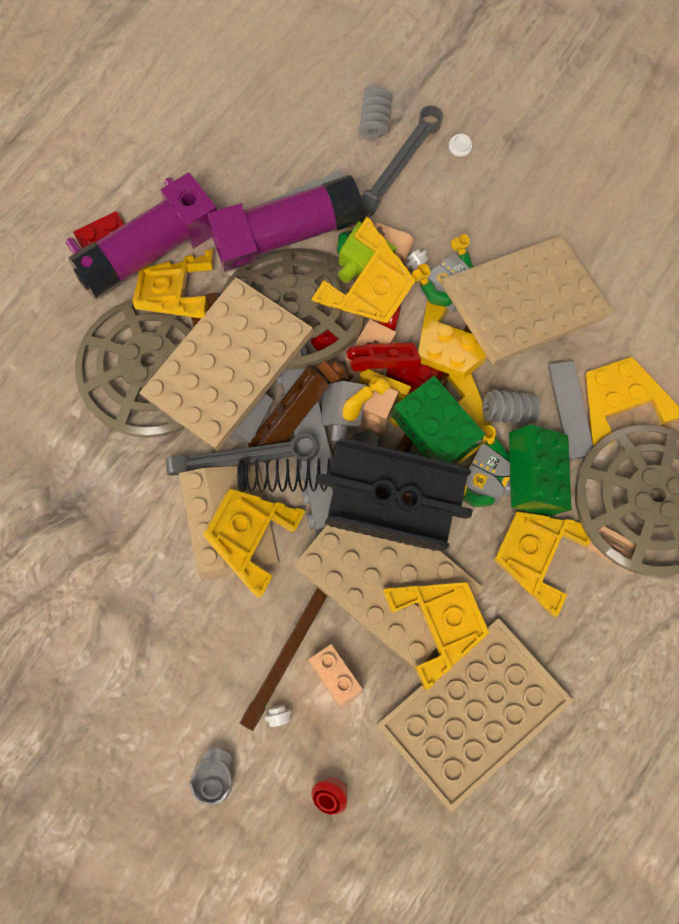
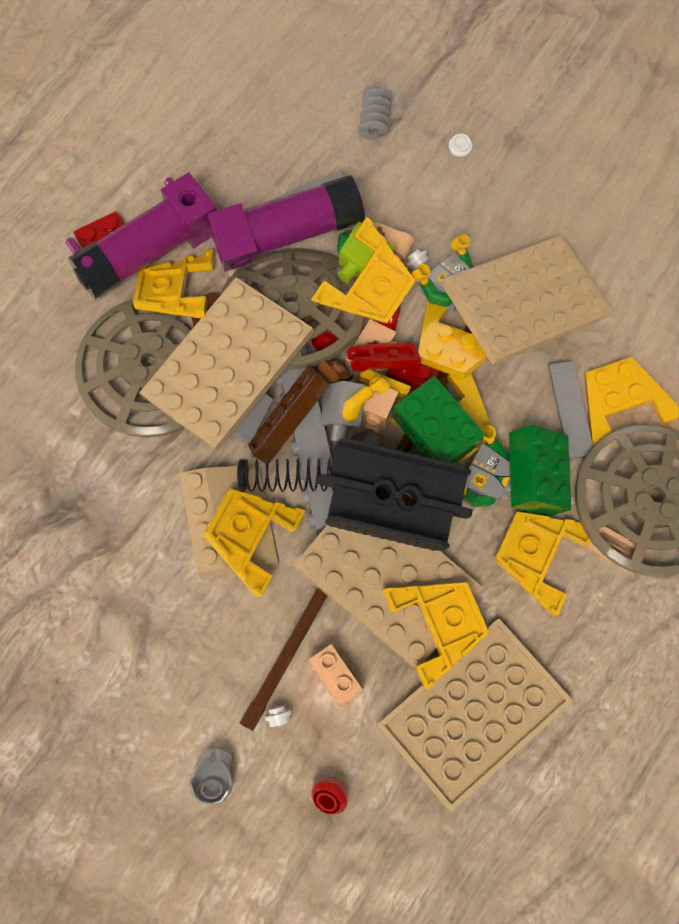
(181, 464): dark grey piece -> none
(372, 197): dark grey piece -> none
(510, 407): light grey piece -> none

